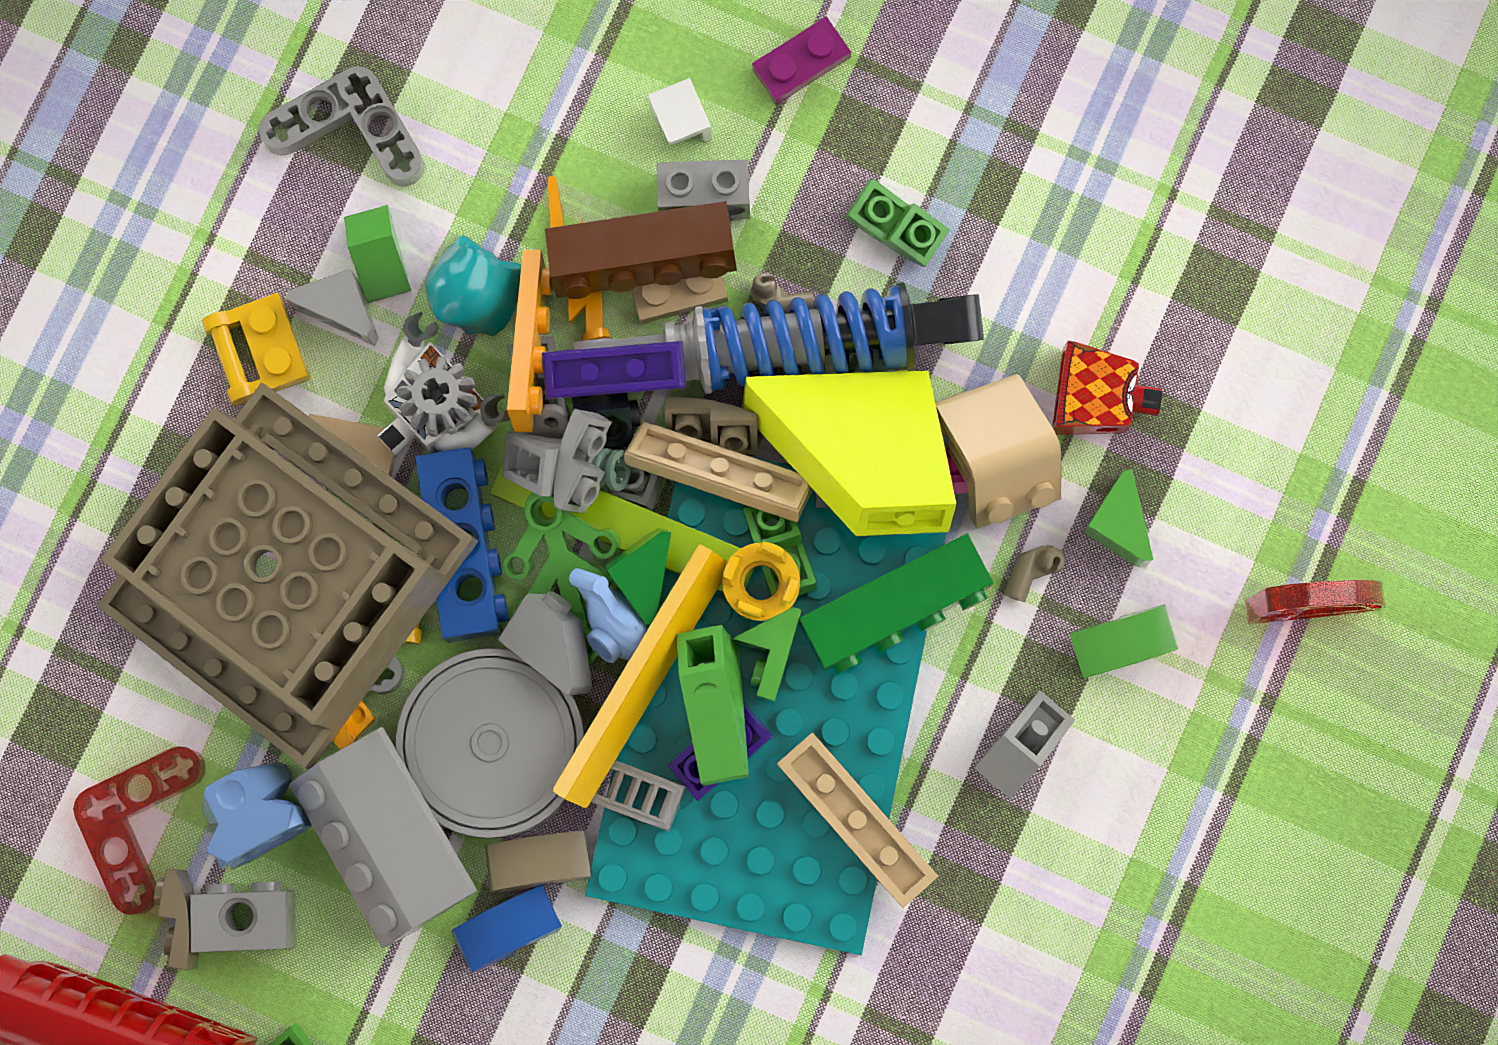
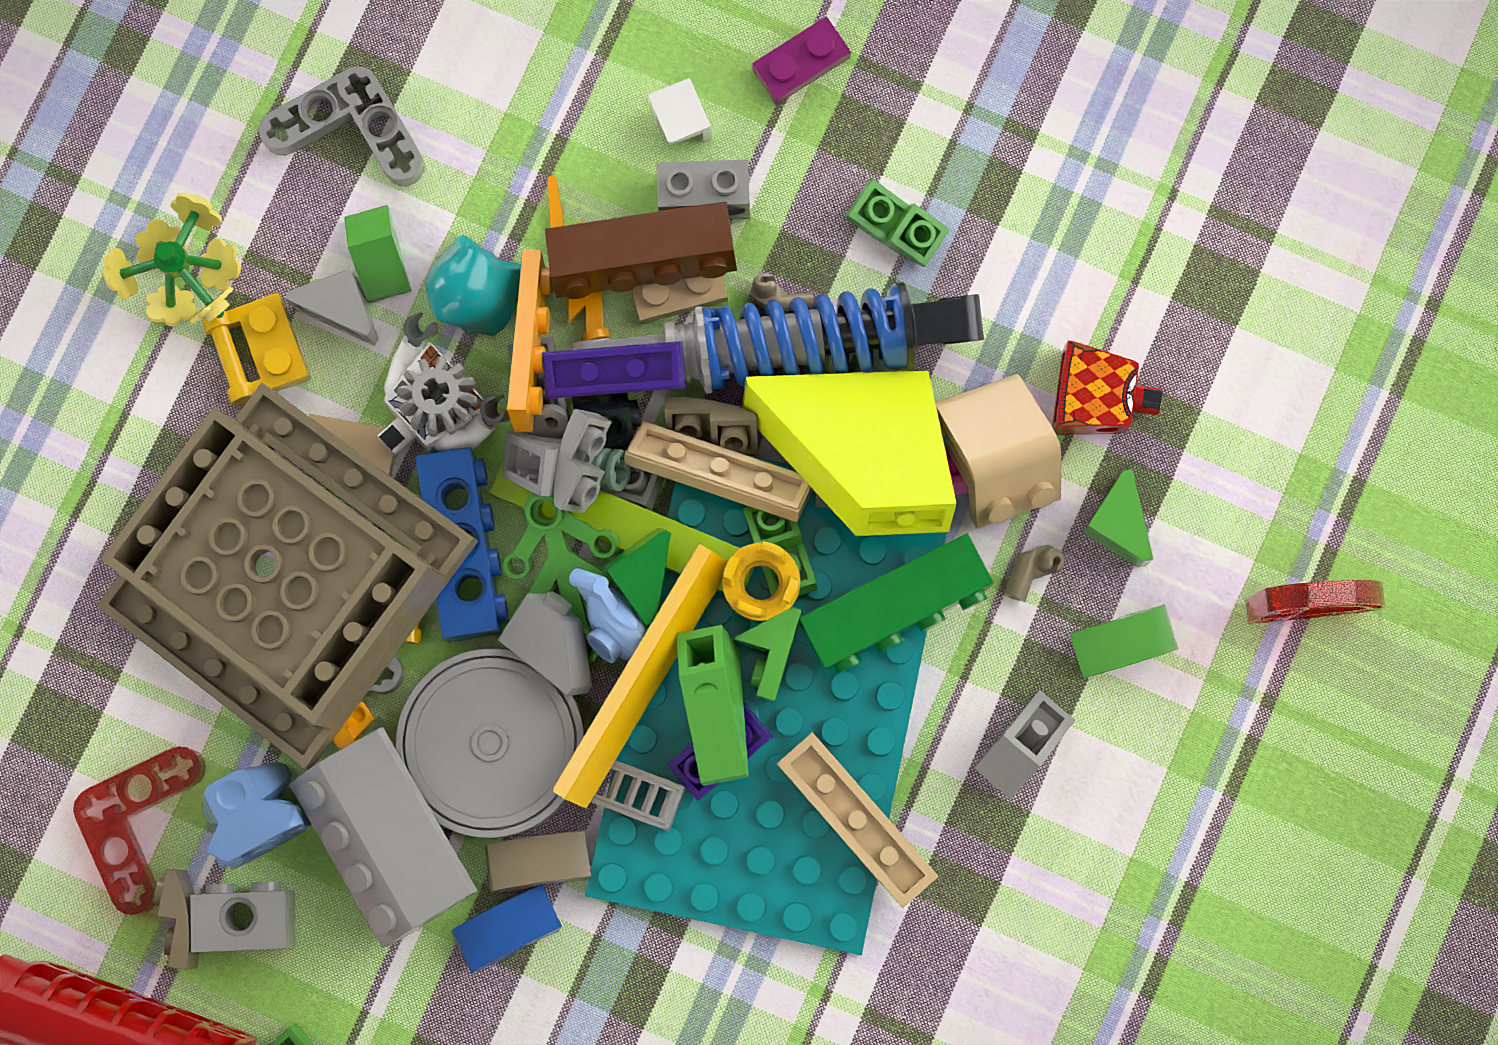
(166, 249): none -> light yellow plant

